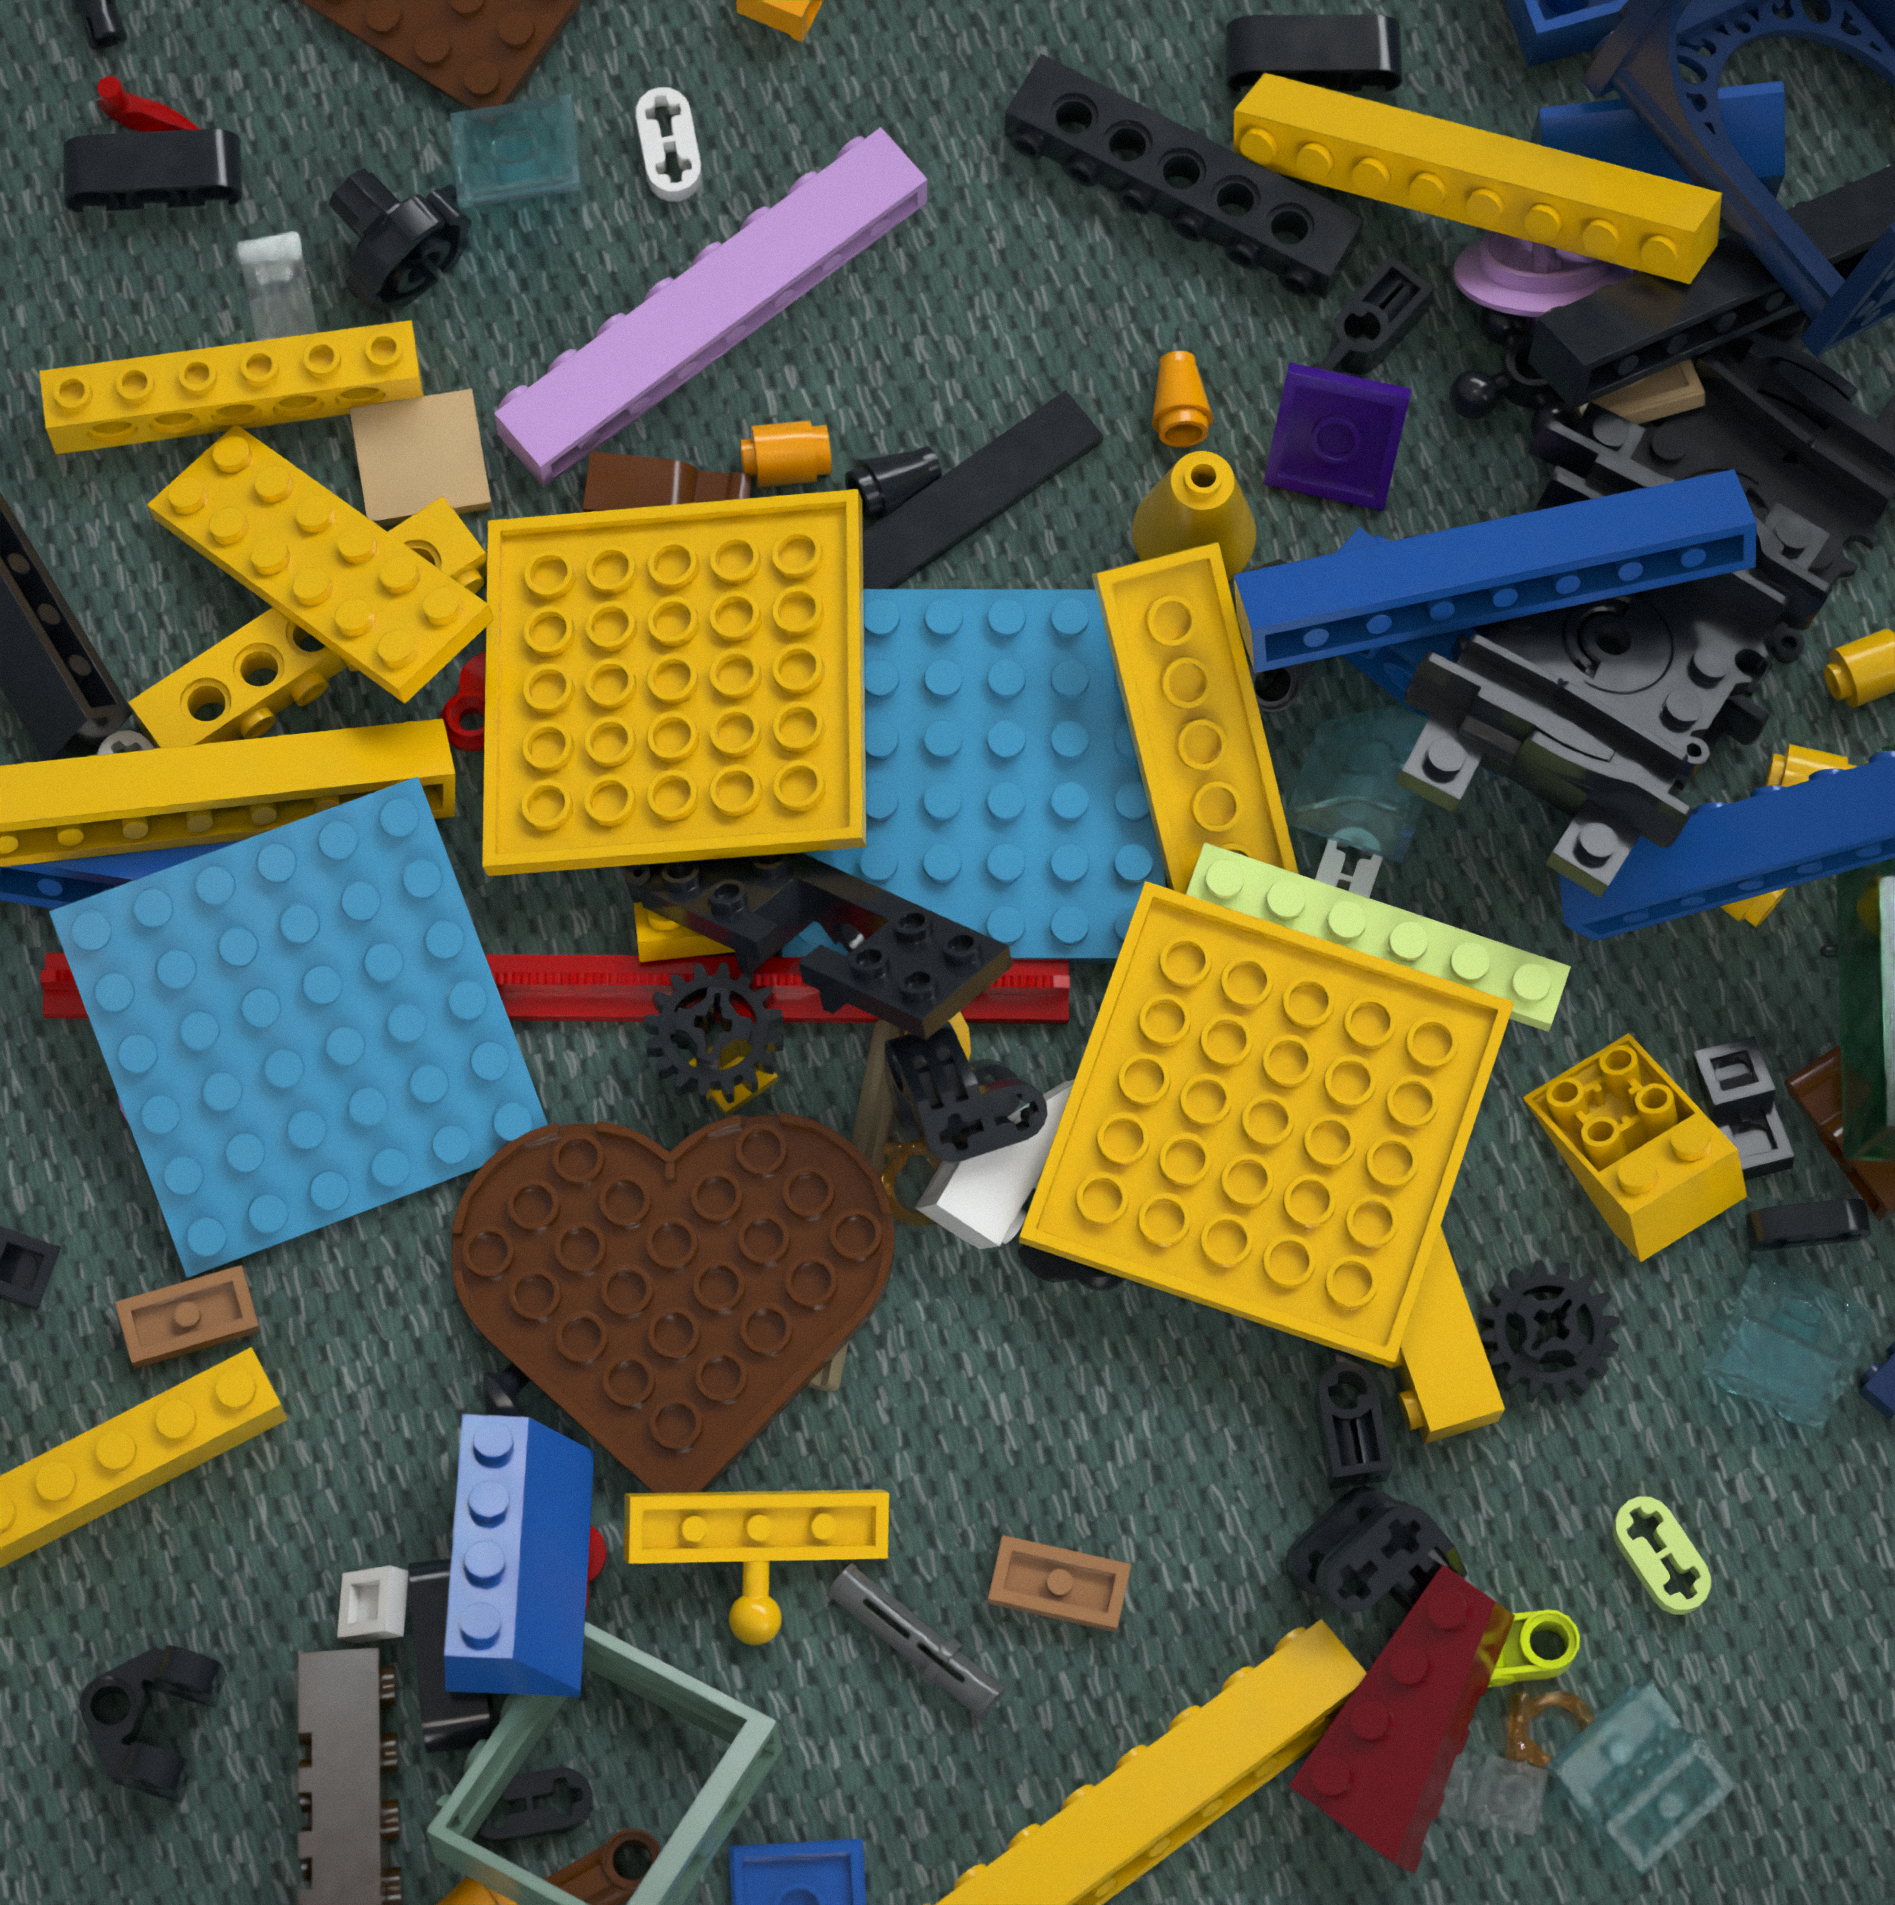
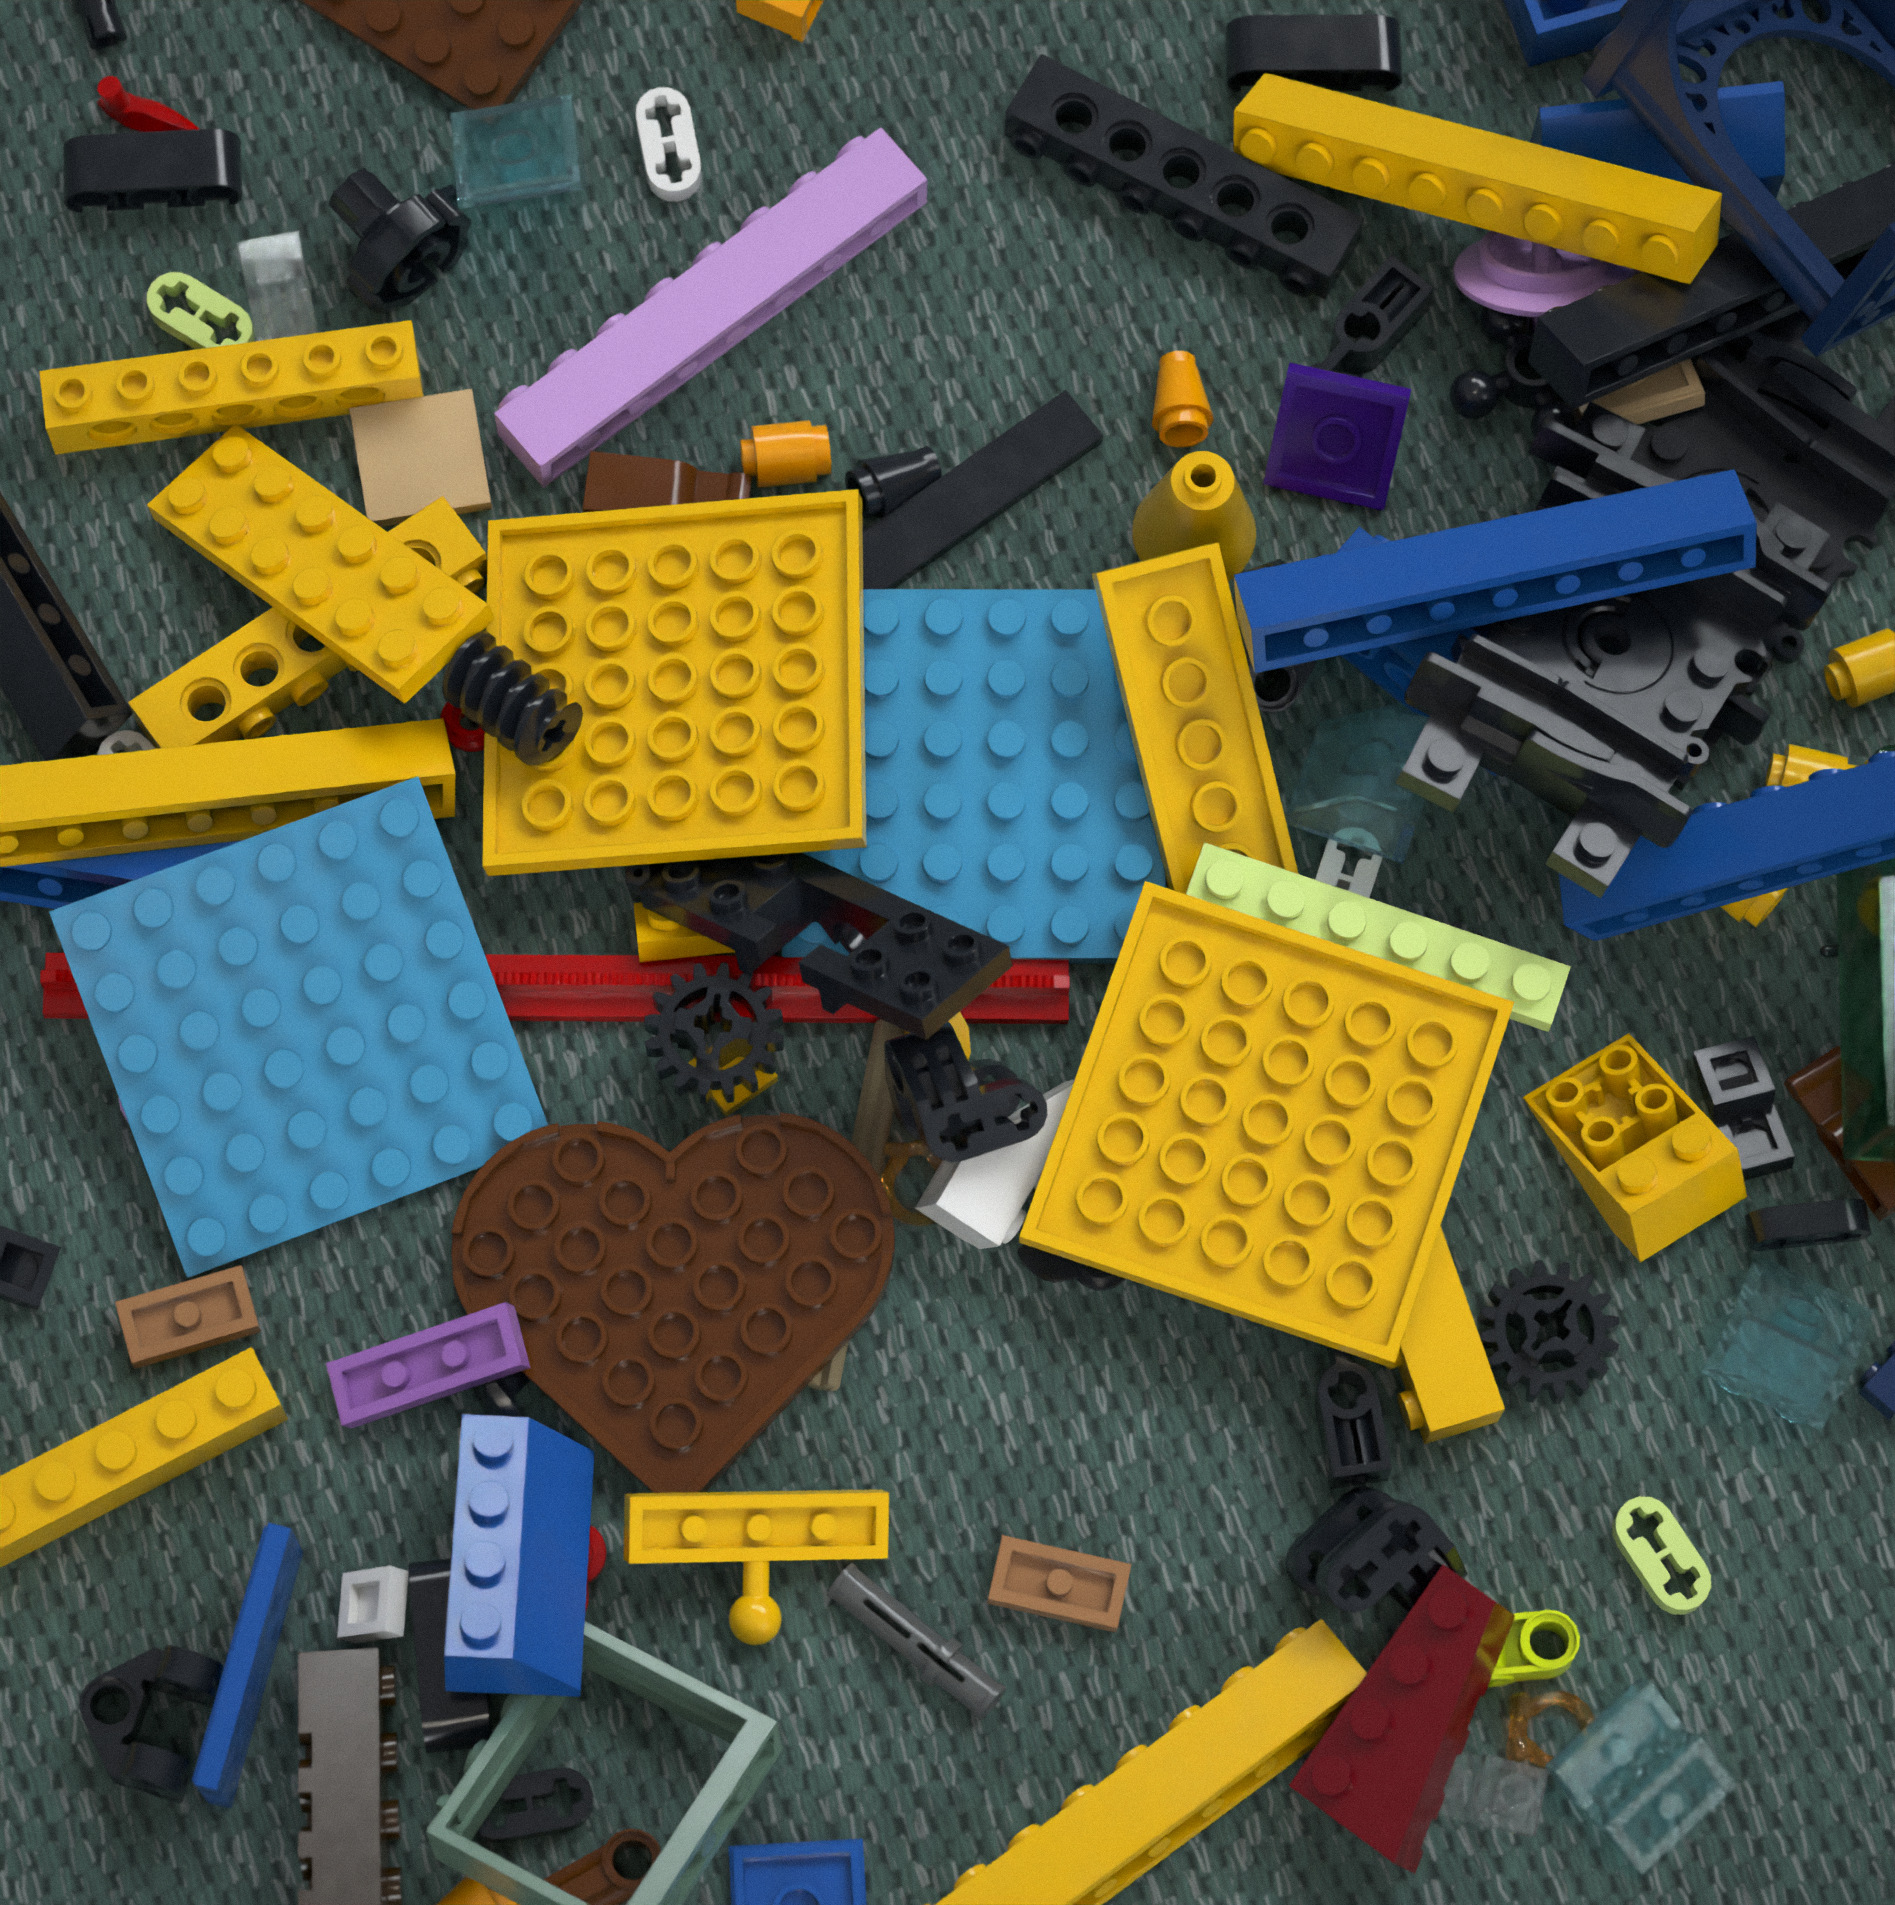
(206, 304): none -> yellowish green beam
(248, 1665): none -> blue tile
(428, 1365): none -> medium lavender plate
(510, 700): none -> black piece

